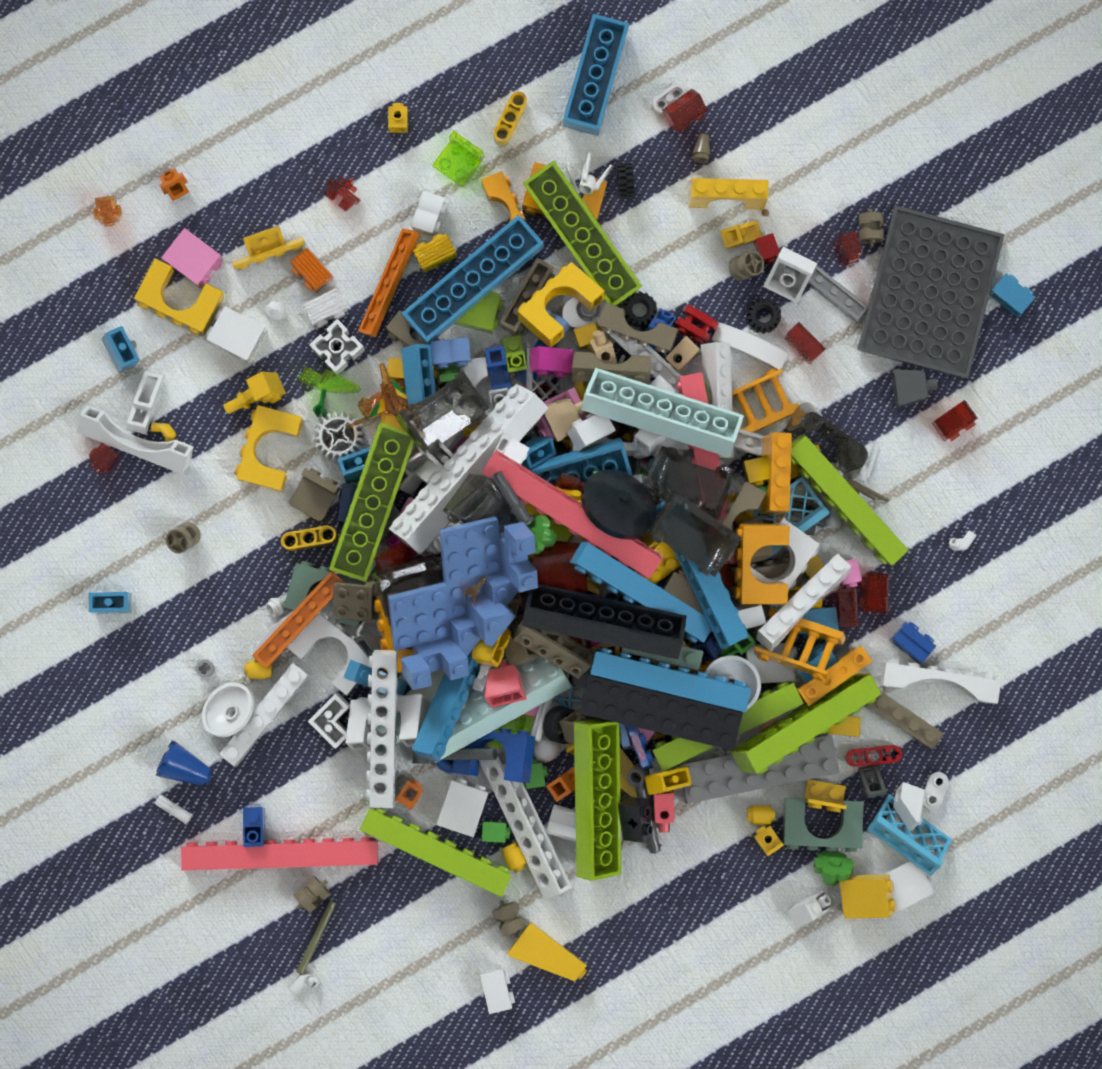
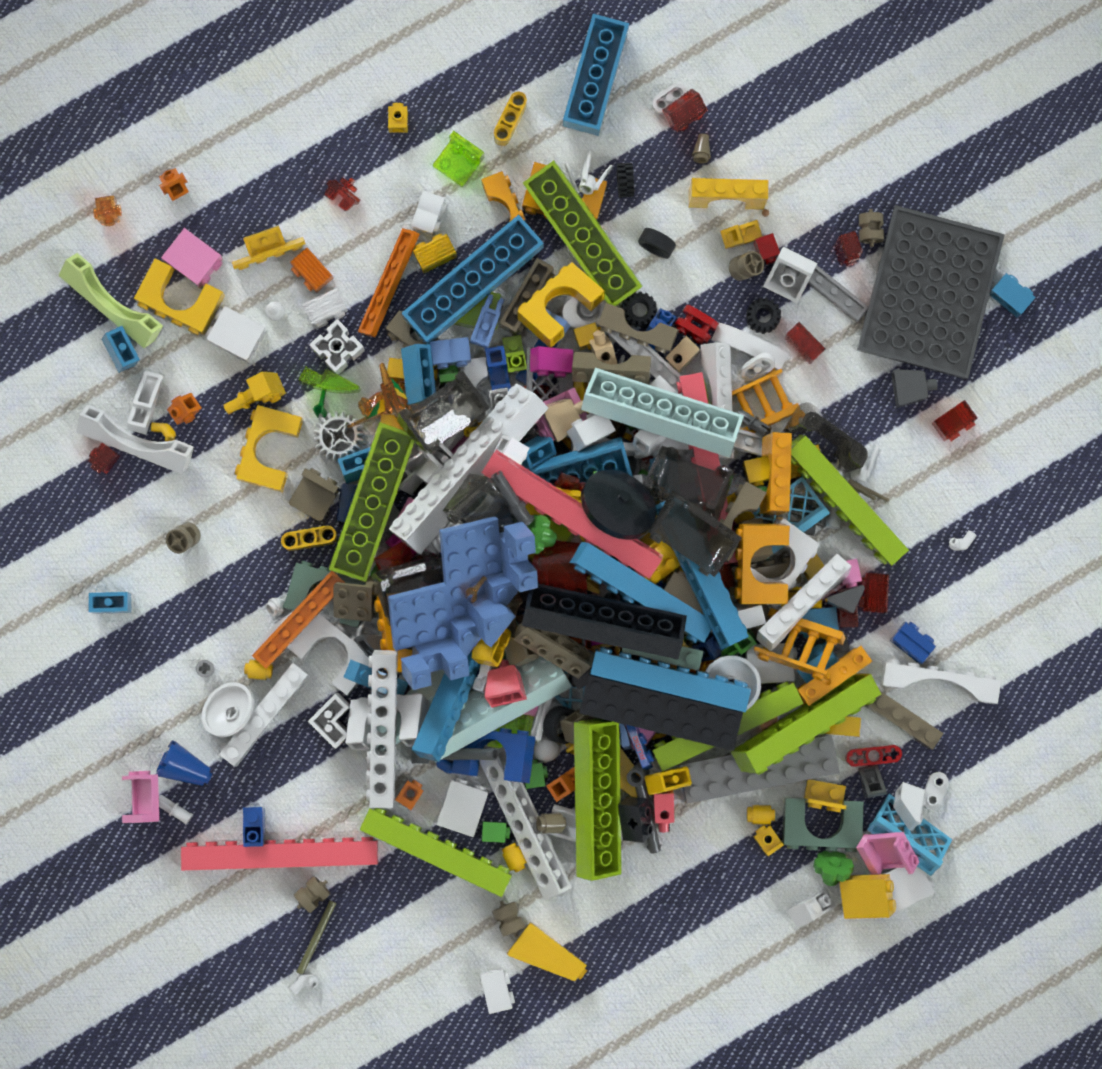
(82, 278): none -> yellowish green arch
(144, 797): none -> bright pink panel
(184, 408): none -> orange brick
(486, 323): none -> medium blue hinge
(551, 823): none -> dark tan brick
(656, 243): none -> black tyre
(755, 424): none -> dark grey axle
(760, 364): none -> white plate
(846, 600): none -> dark grey slope
(886, 852): none -> bright pink panel

